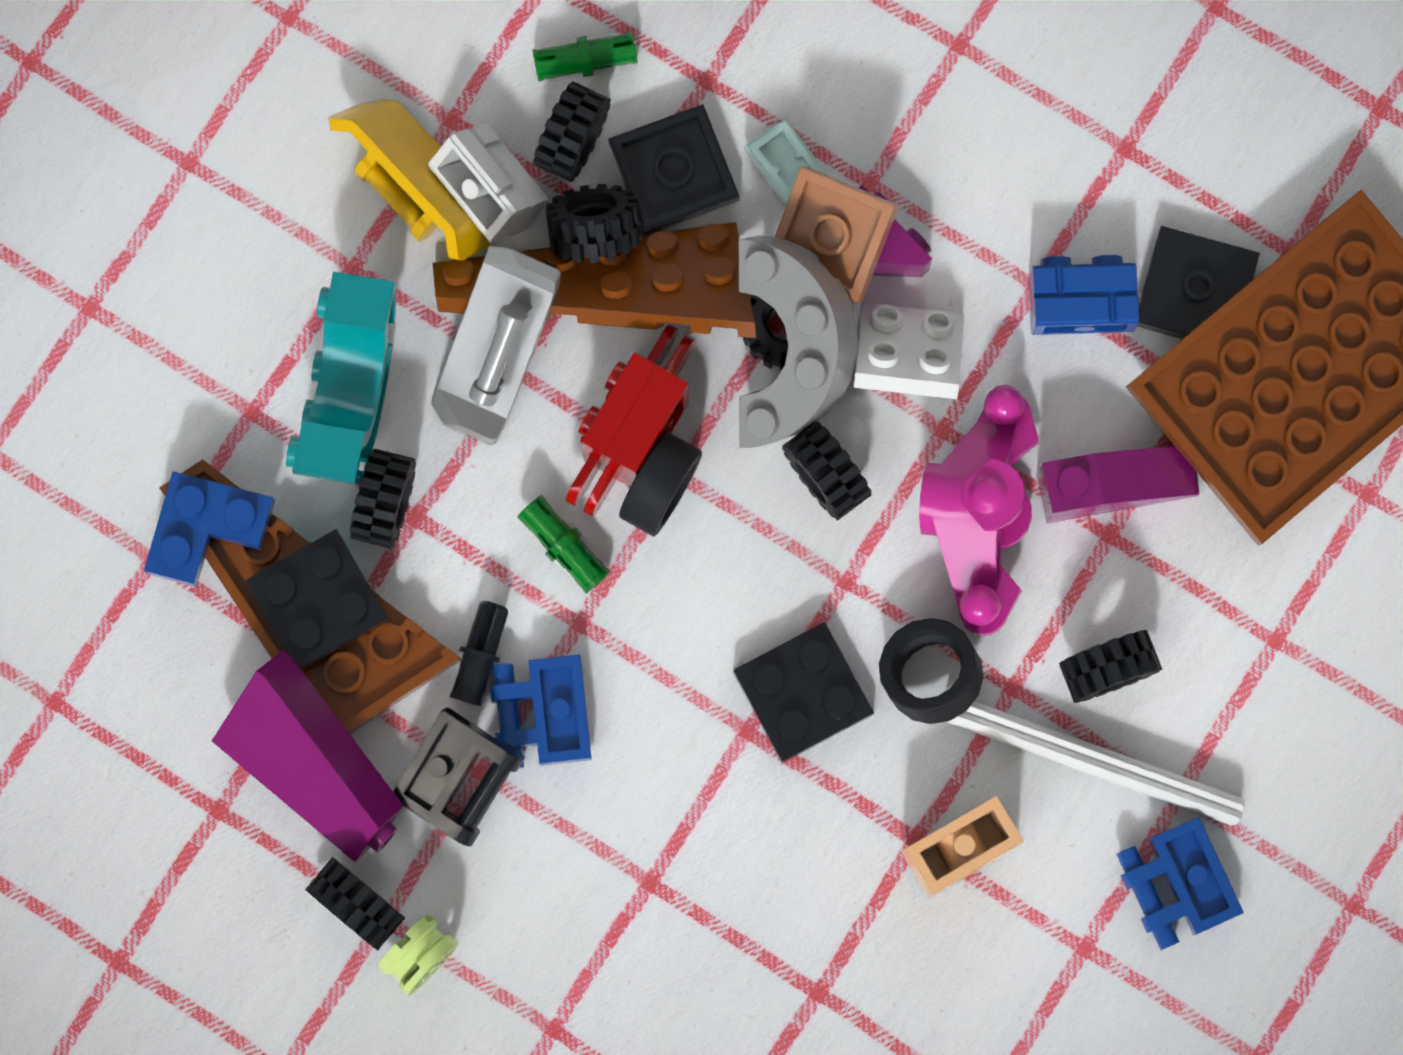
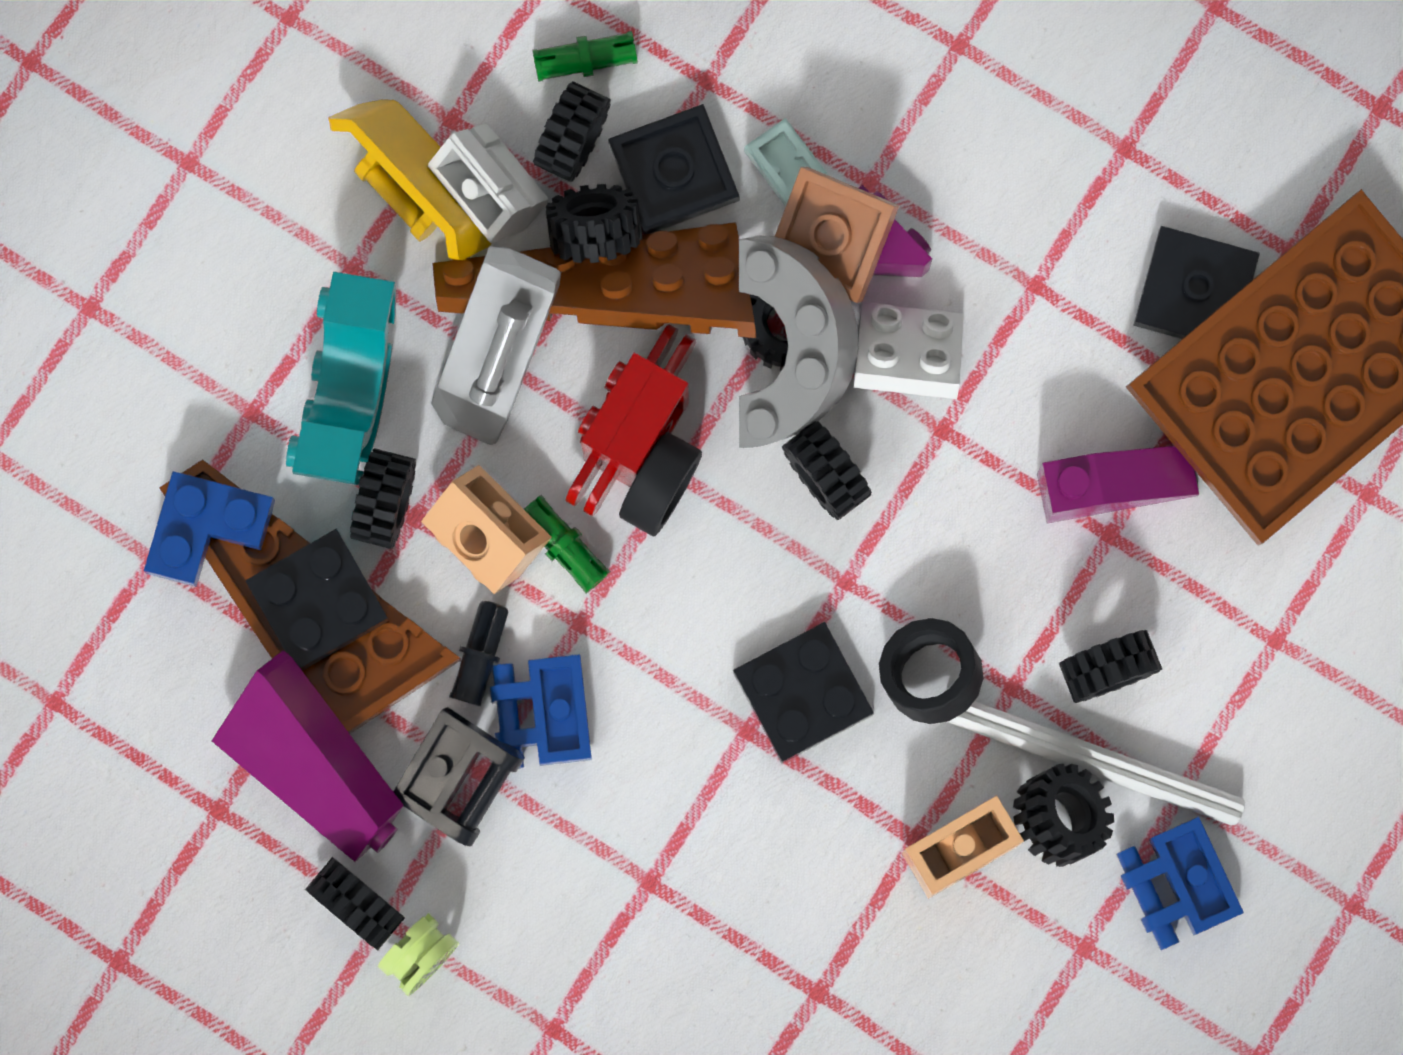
(486, 529): none -> light nougat brick
(980, 507): dark pink piece -> none
(1082, 804): none -> black tyre
(1083, 296): blue brick -> none

